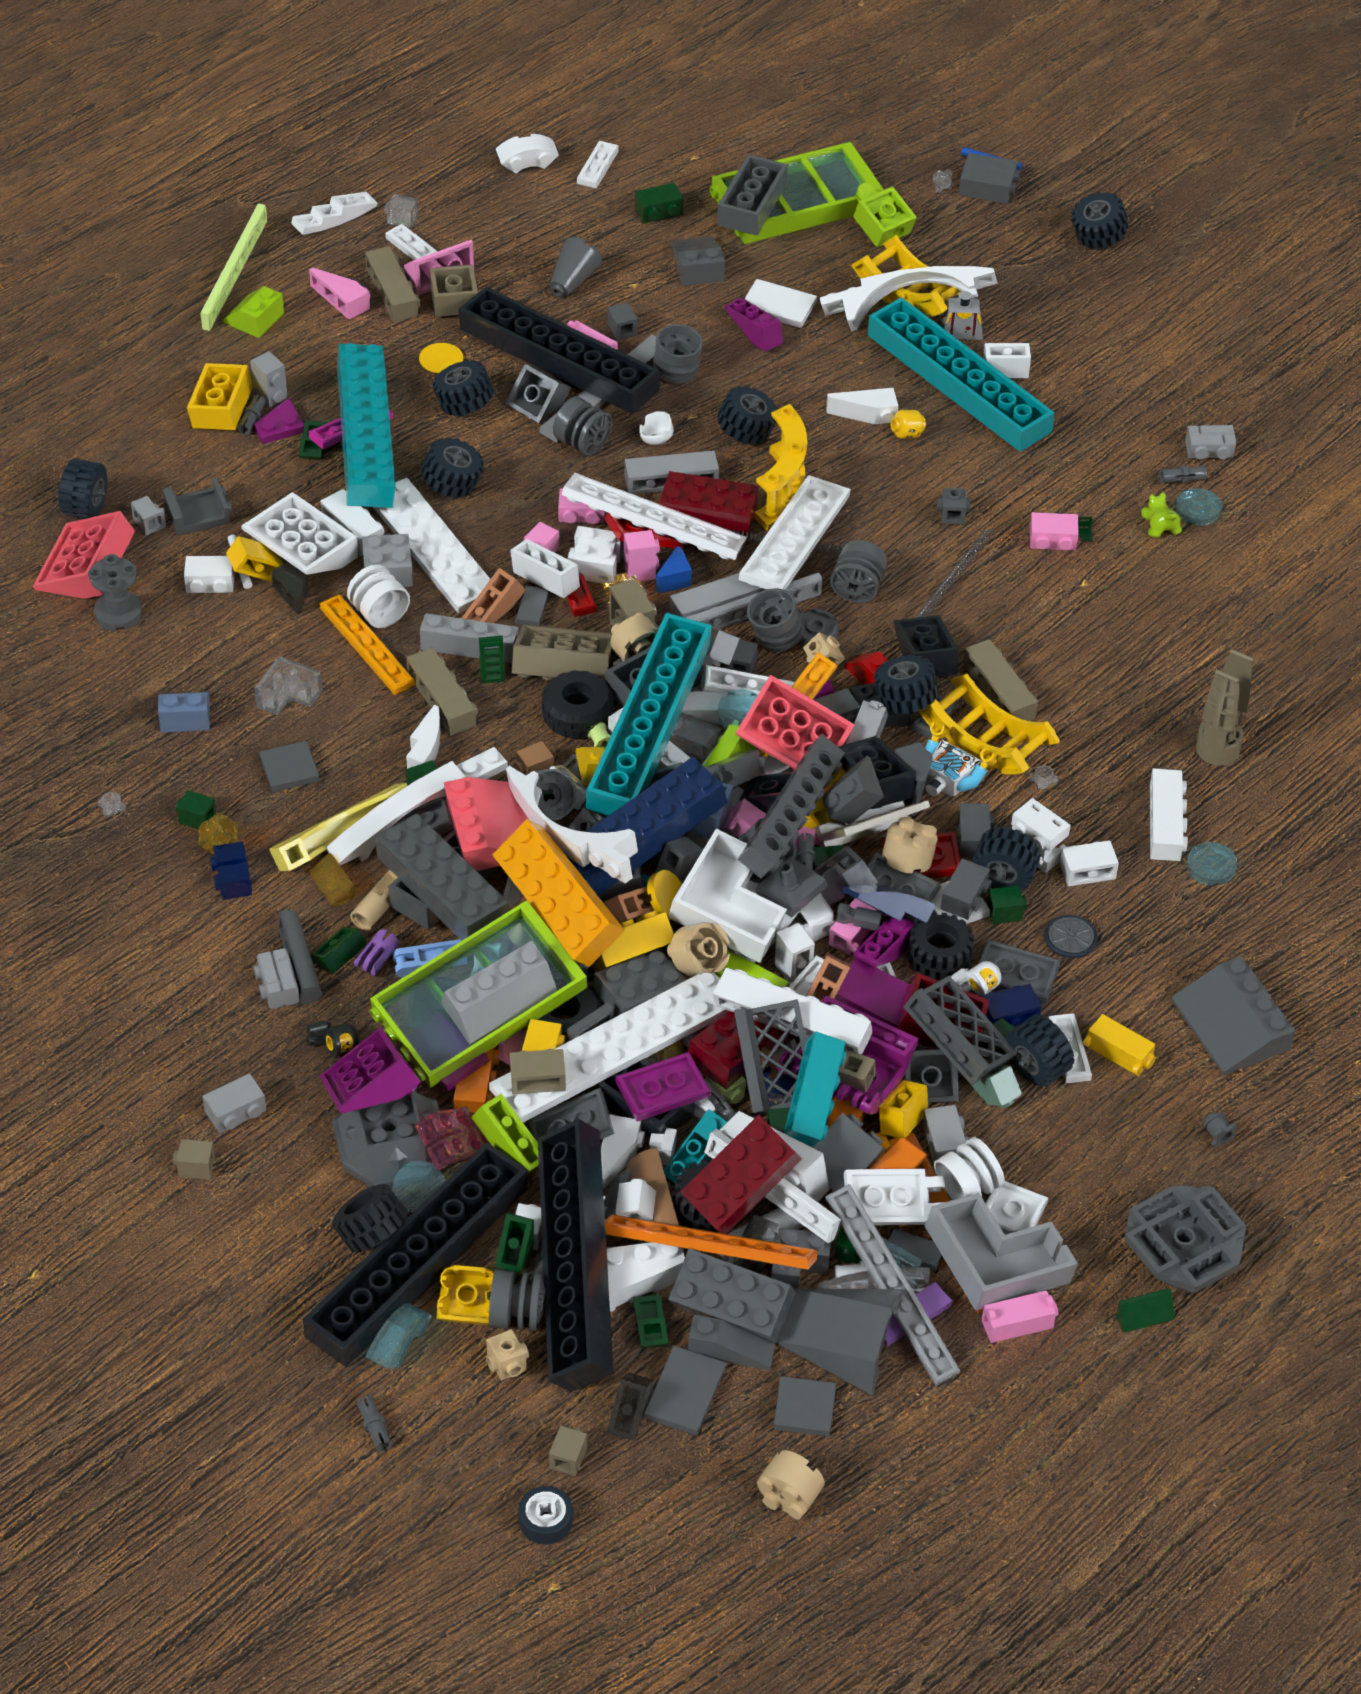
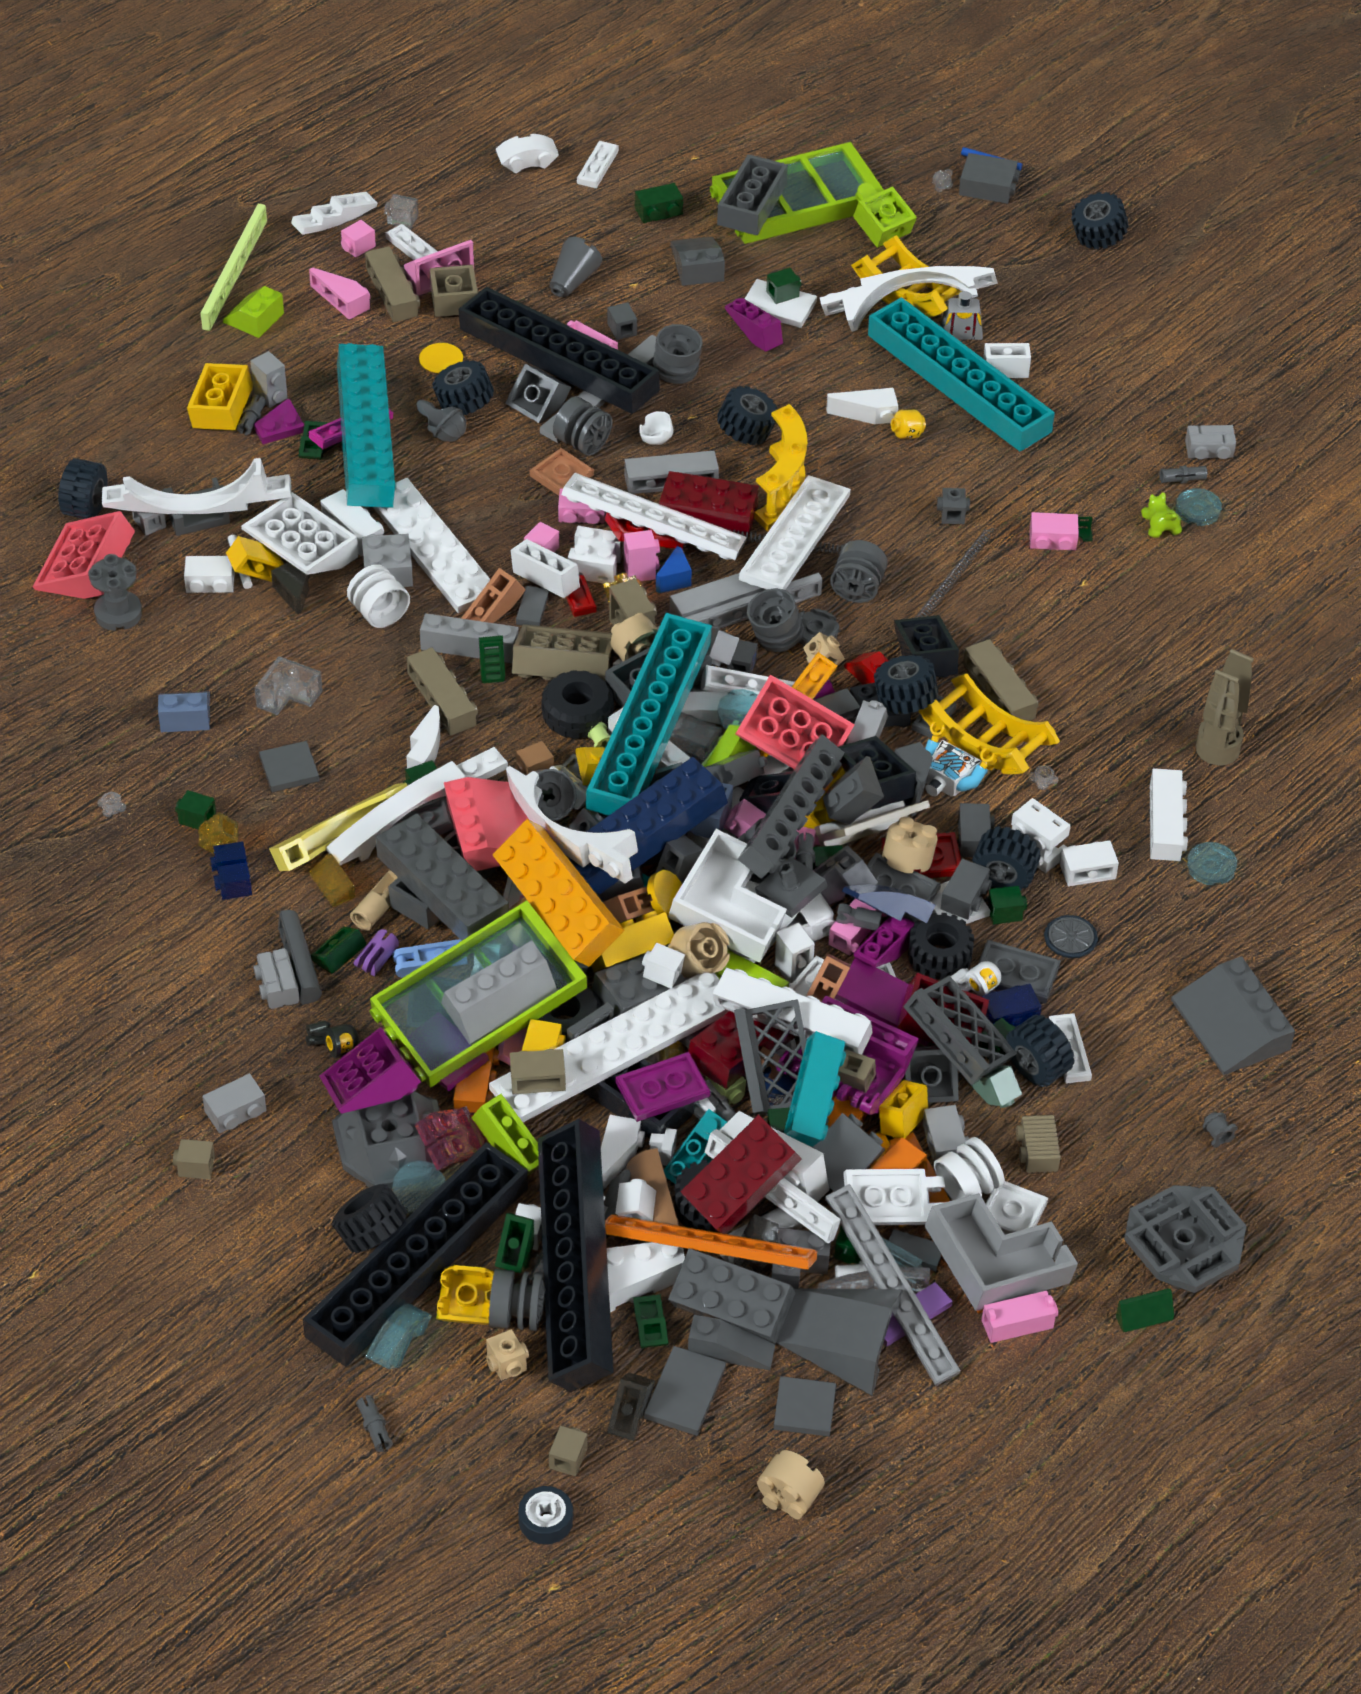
(248, 488): none -> white slope
(358, 238): none -> bright pink brick
(367, 644): light orange tile -> none
(444, 423): none -> dark grey piece
(452, 467): black wheel -> none
(558, 469): none -> nougat tile
(588, 1108): dark grey tile -> none
(663, 965): none -> white brick
(783, 285): none -> dark green brick
(1039, 1143): none -> dark tan brick
(1120, 1045): yellow brick -> none

